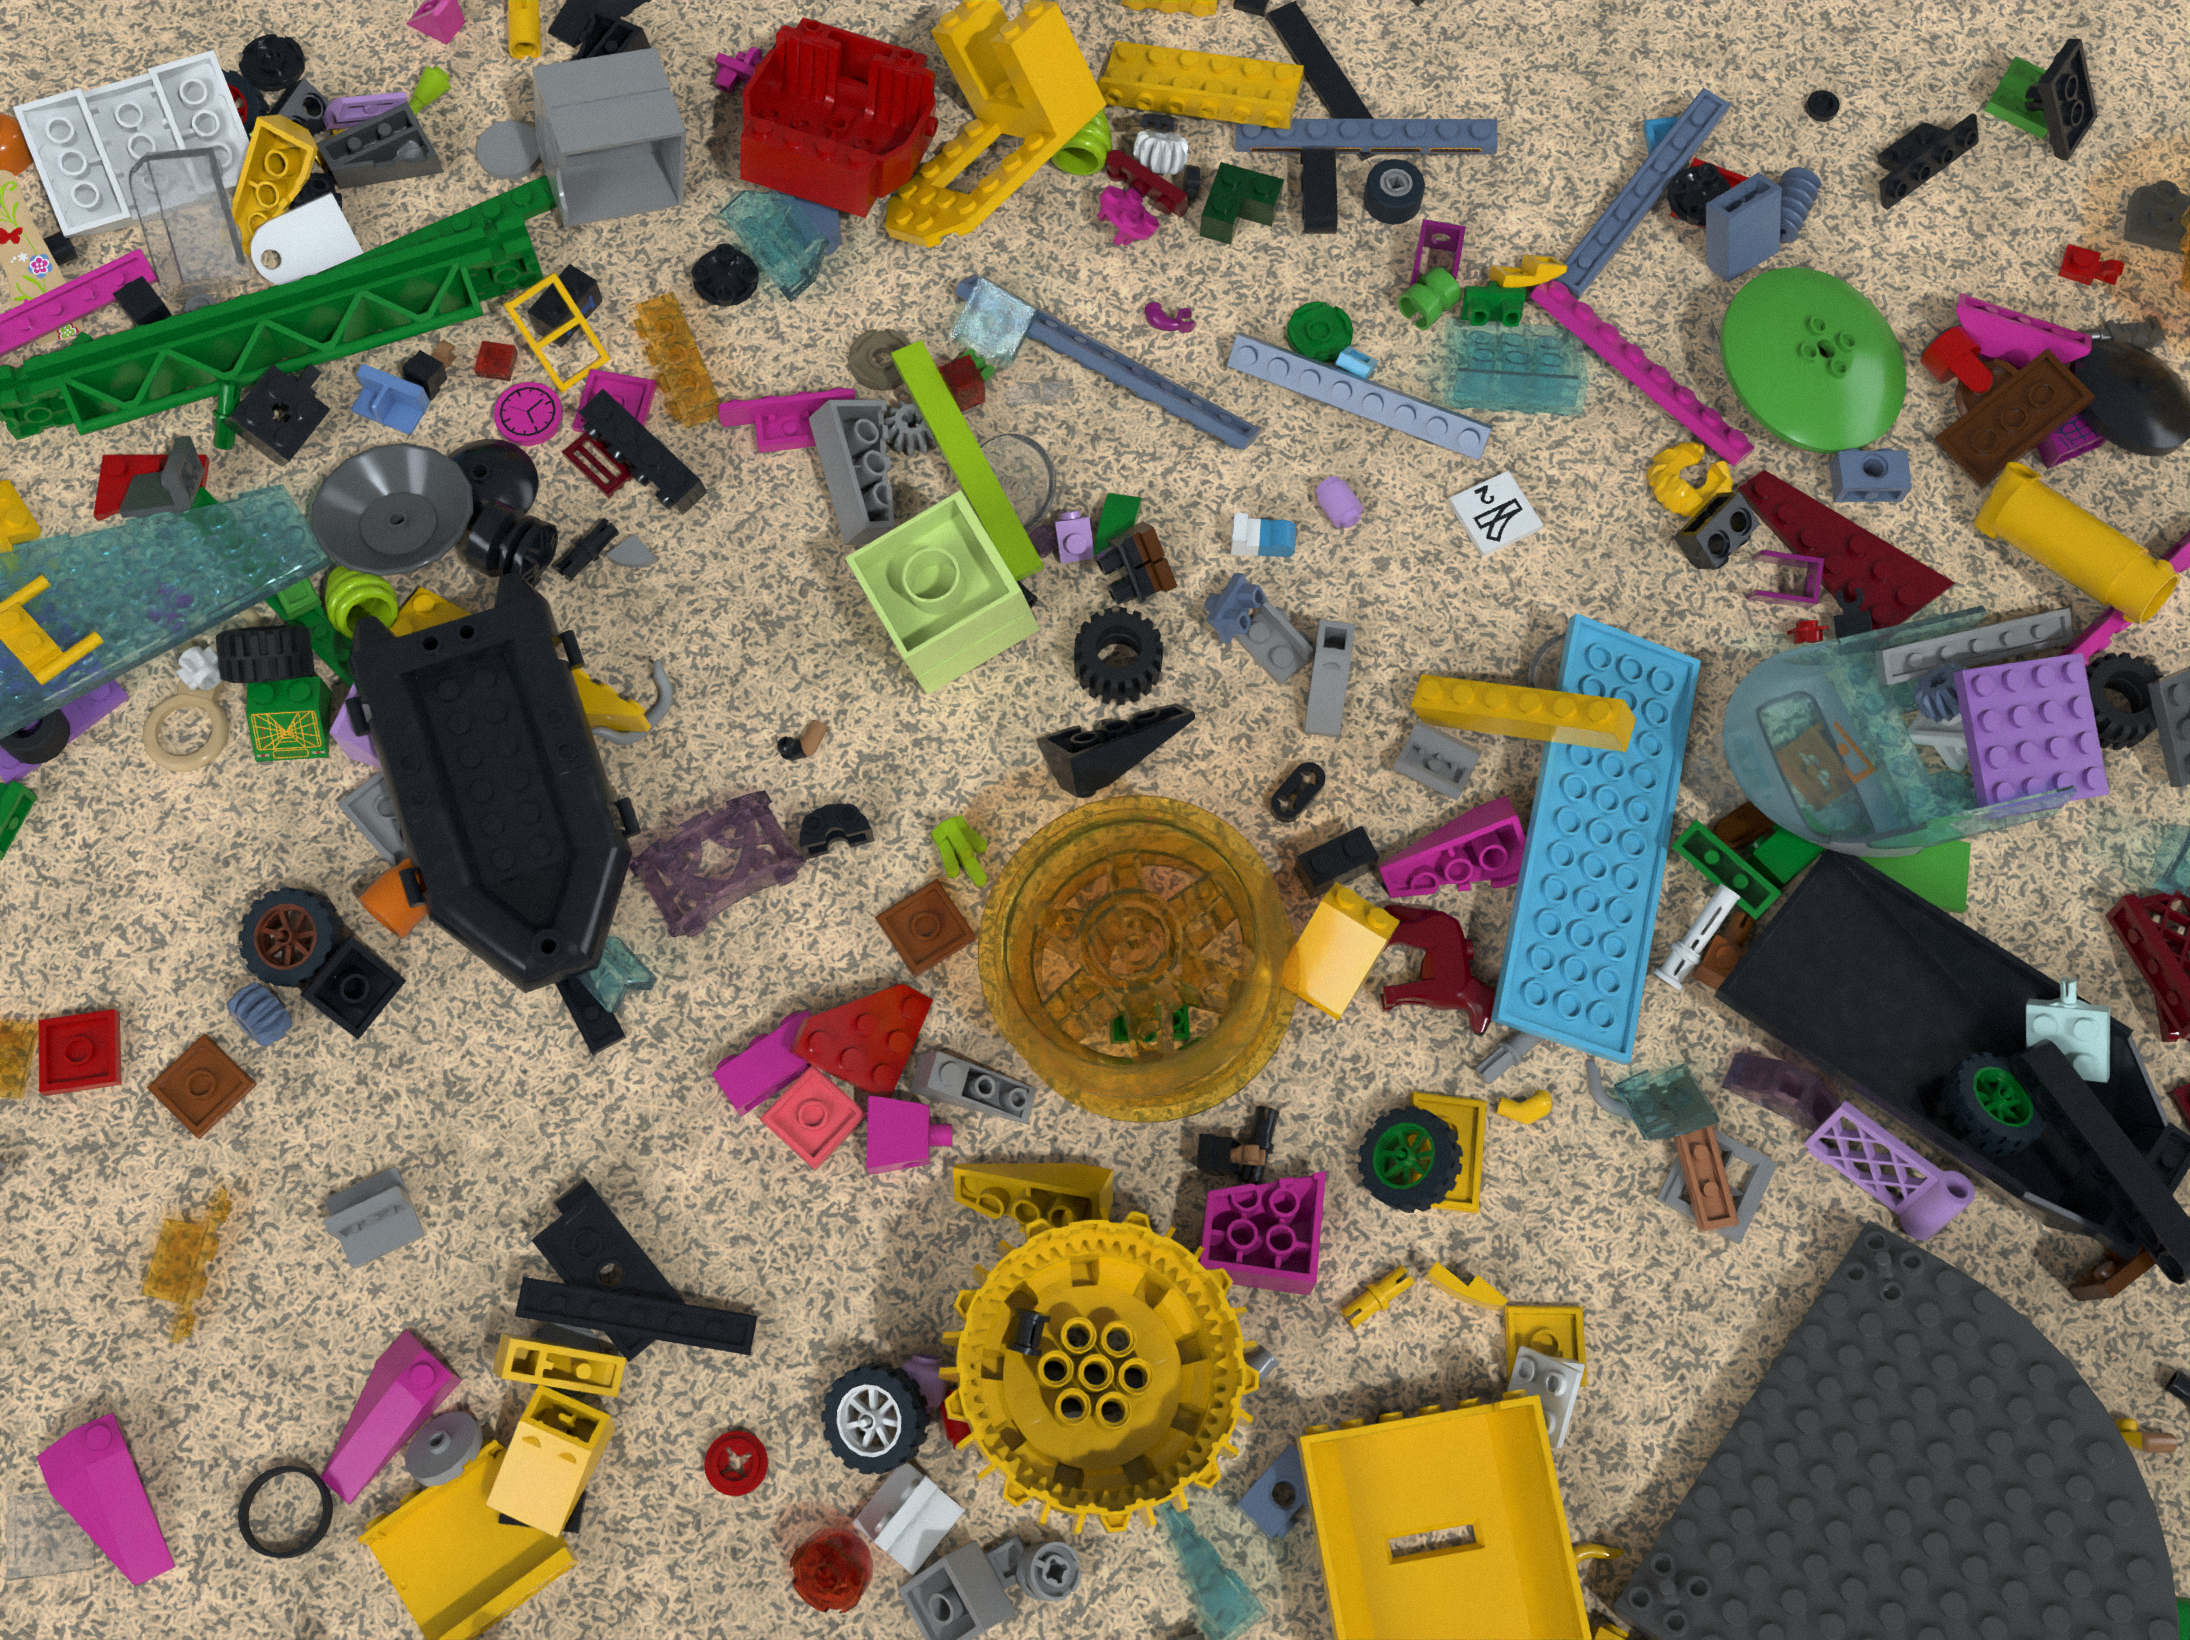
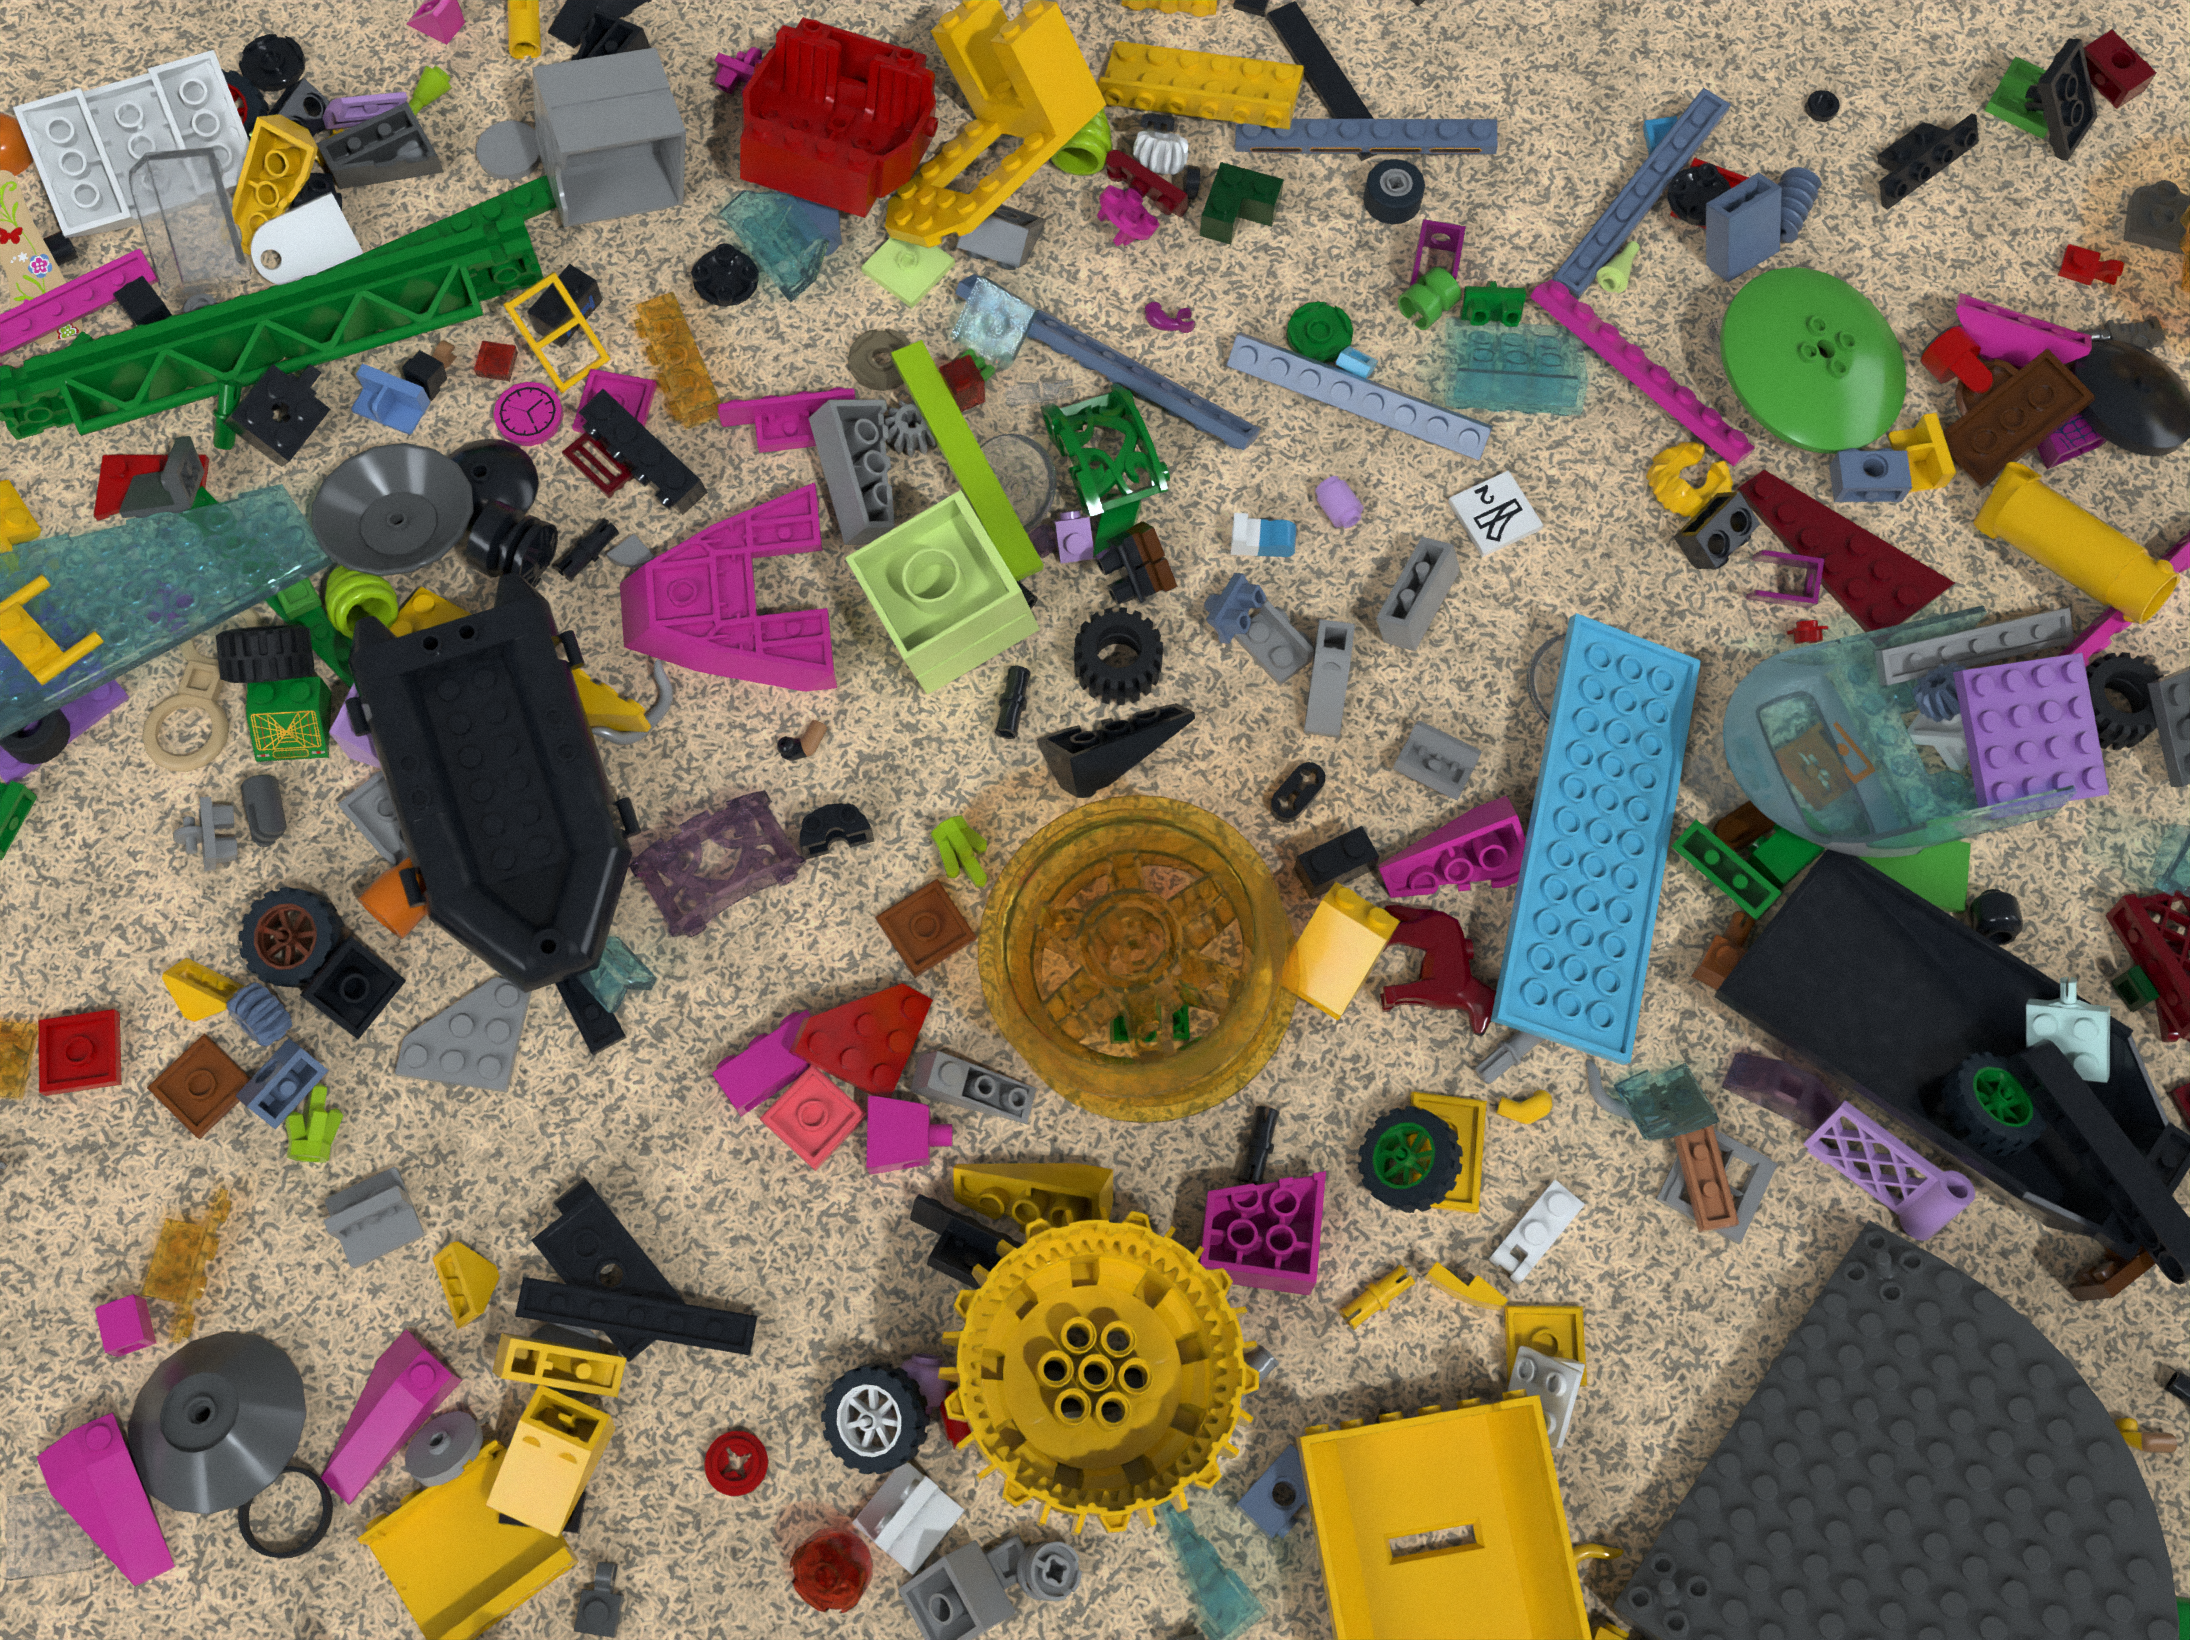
(125, 1325): none -> dark pink panel
(198, 989): none -> yellow slope
(199, 668): white gear -> none
(214, 849): none -> light grey hips
(245, 1441): none -> dark grey dish
(263, 809): none -> dark grey arm
(281, 1083): none -> sand blue brick
(314, 1130): none -> lime rock
(466, 1281): none -> yellow slope
(469, 1041): none -> light grey plate
(600, 1608): none -> dark grey plate
(701, 602): none -> dark pink piece
(907, 269): none -> yellowish green plate
(962, 1240): none -> black bracket
(1005, 237): none -> slope
(1012, 702): none -> black pin
(1028, 1331): black bush -> none
(1114, 411): none -> green fence
(1223, 1155): black piece -> none
(1319, 190): black beam -> none
(1418, 593): none -> light grey brick
(1524, 712): yellow brick -> none
(1533, 271): yellow slope -> none
(1537, 1230): none -> white plate
(1616, 273): none -> yellowish green cone
(1687, 954): white pin -> none
(1853, 621): black plate -> none
(1926, 452): none -> yellow panel
(1996, 916): none -> black head
(2117, 69): none -> dark red brick
(2135, 988): none -> dark green tile

